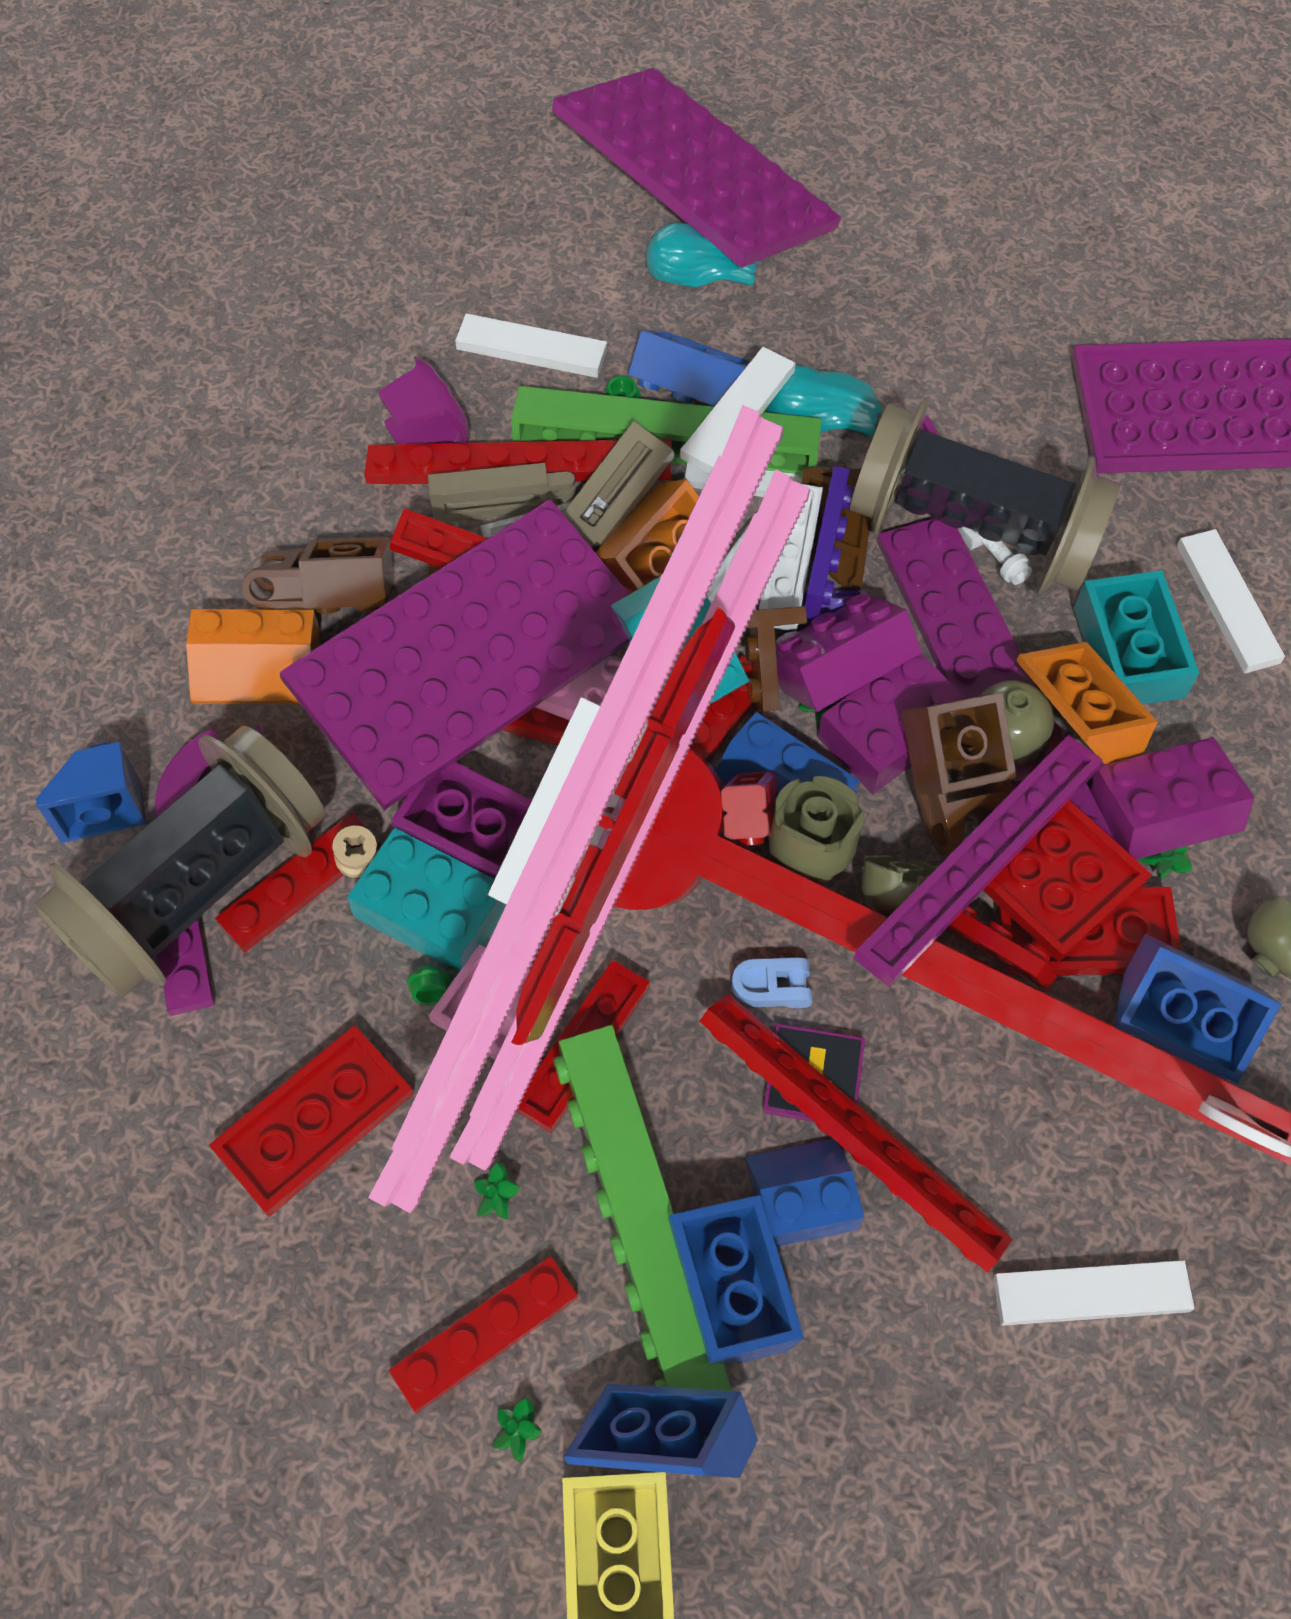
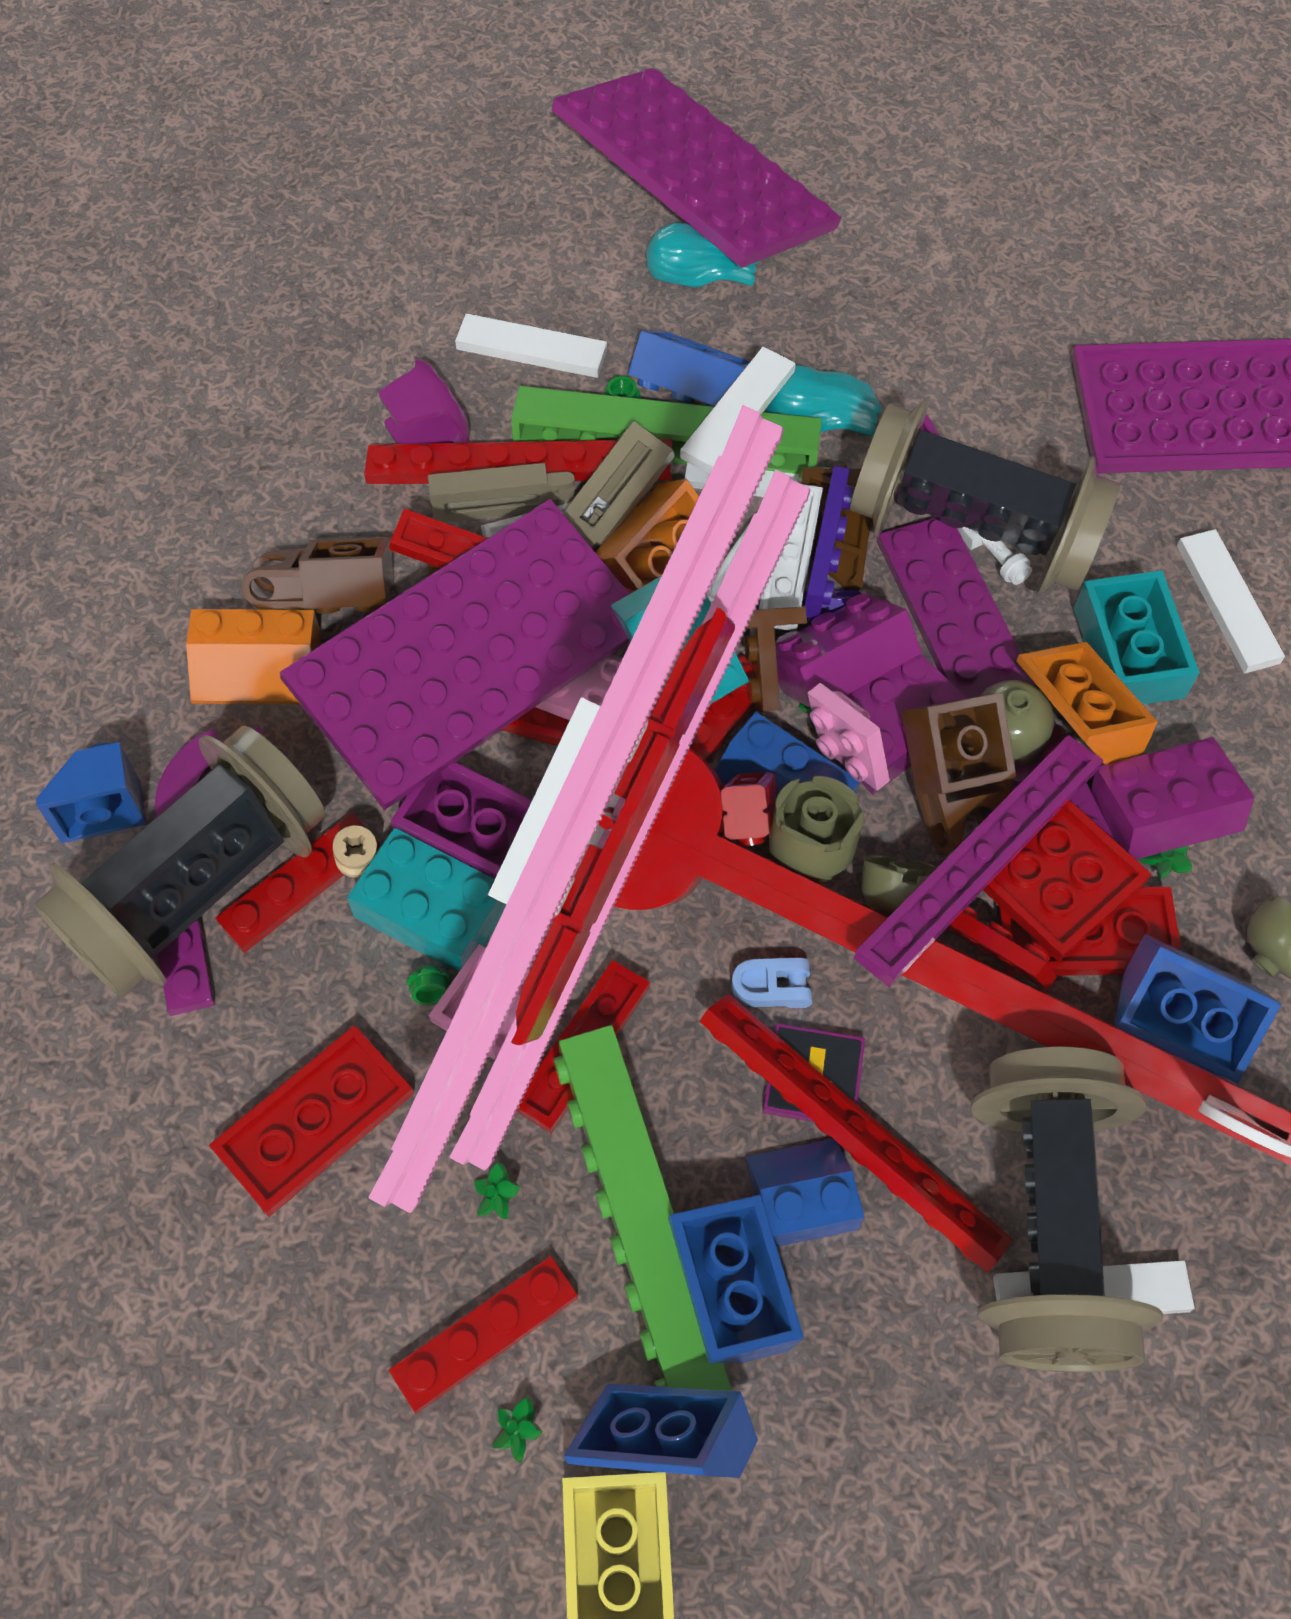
(848, 736): none -> bright pink plate
(1058, 1104): none -> dark tan brick

